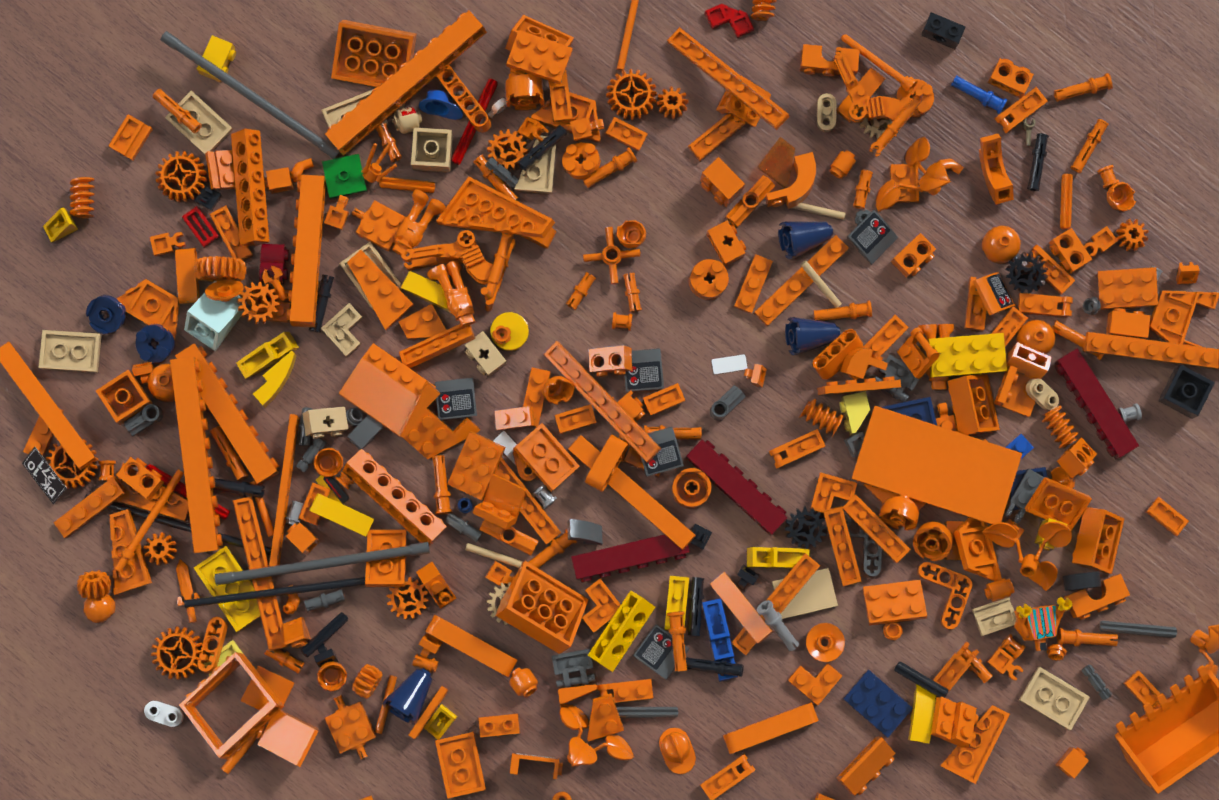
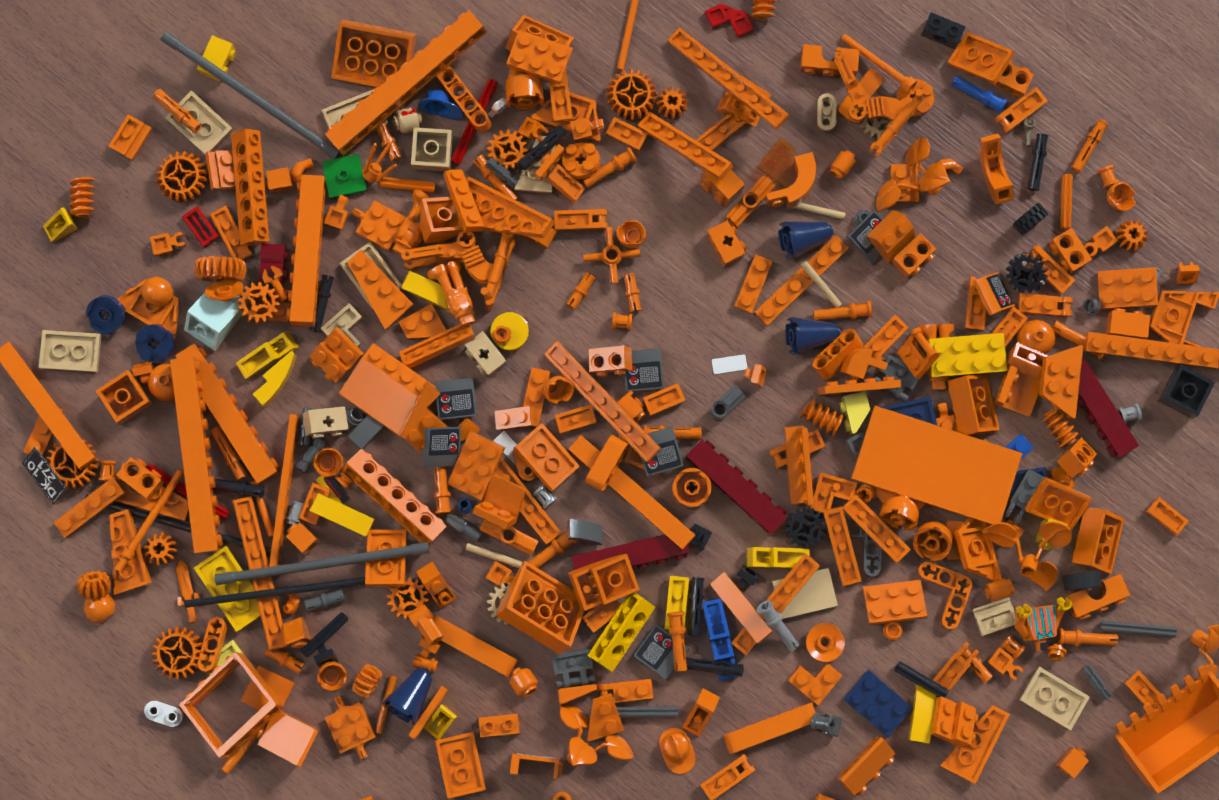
(142, 419): dark grey piece -> none
(157, 291): none -> orange hair
(186, 281): orange beam -> none
(208, 198): black tile -> none
(336, 355): none -> orange plate
(423, 620): none -> orange piece
(439, 219): none -> orange slope
(441, 446): none -> slope
(463, 200): none -> orange plate
(549, 162): none -> orange plate
(565, 183): none -> orange plate
(580, 219): none -> orange plate
(603, 581): none -> orange slope
(685, 146): none -> orange plate
(701, 712): none -> orange slope
(714, 270): orange brick -> none
(798, 465): none -> orange fence
(826, 724): none -> dark grey piece
(862, 189): orange pin -> none
(869, 491): none -> orange bush
(892, 235): none -> orange slope
(981, 58): none -> orange plate
(1001, 244): orange cylinder -> none
(1030, 218): none -> black tyre
(1044, 394): tan plate -> none
(1061, 379): none -> orange wing
(1091, 86): orange pin -> none

